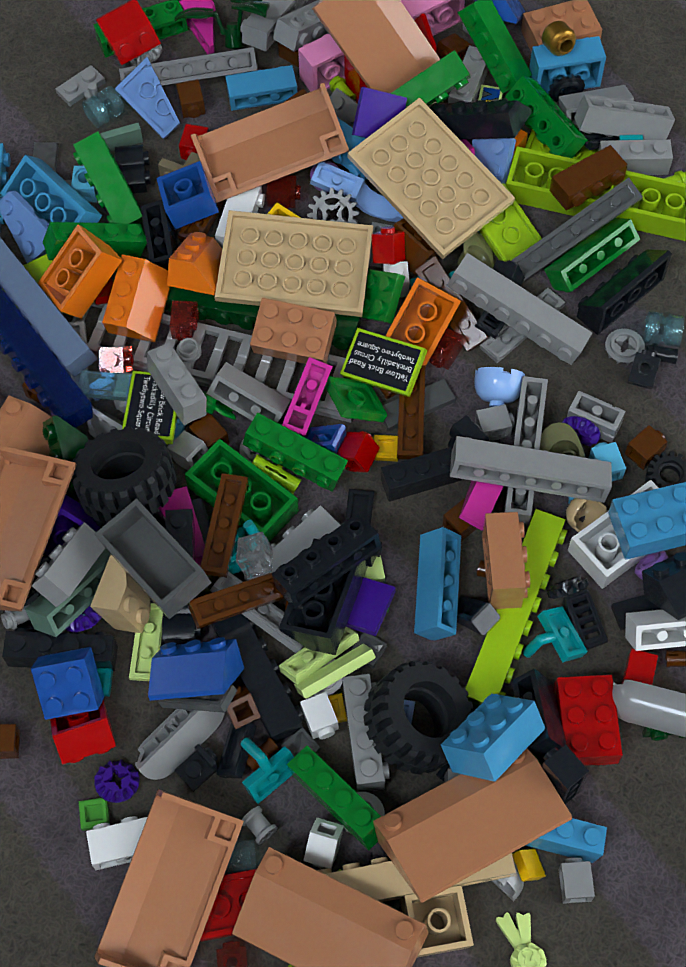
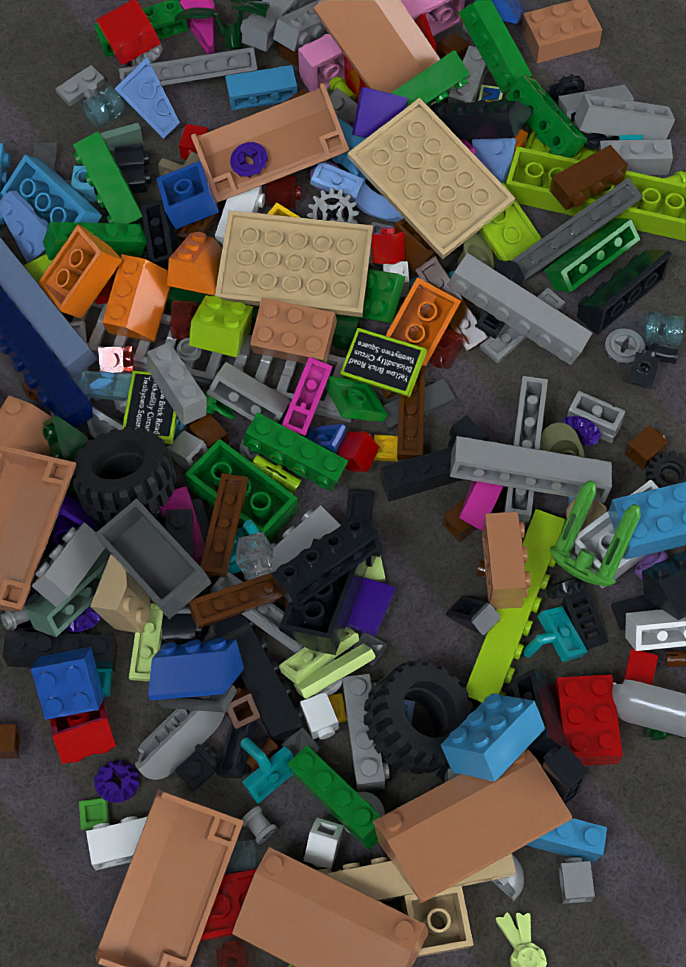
(190, 99): reddish brown brick -> none
(221, 326): none -> lime brick
(253, 151): none -> dark purple gear
(438, 584): dark azure brick -> none
(495, 422): light grey brick -> none
(497, 385): light blue cylinder -> none
(528, 865): yellow tile -> none
(558, 38): pearl gold head -> none
(581, 566): none -> bright green piece
(584, 59): dark azure brick -> none
(609, 453): medium azure brick -> none

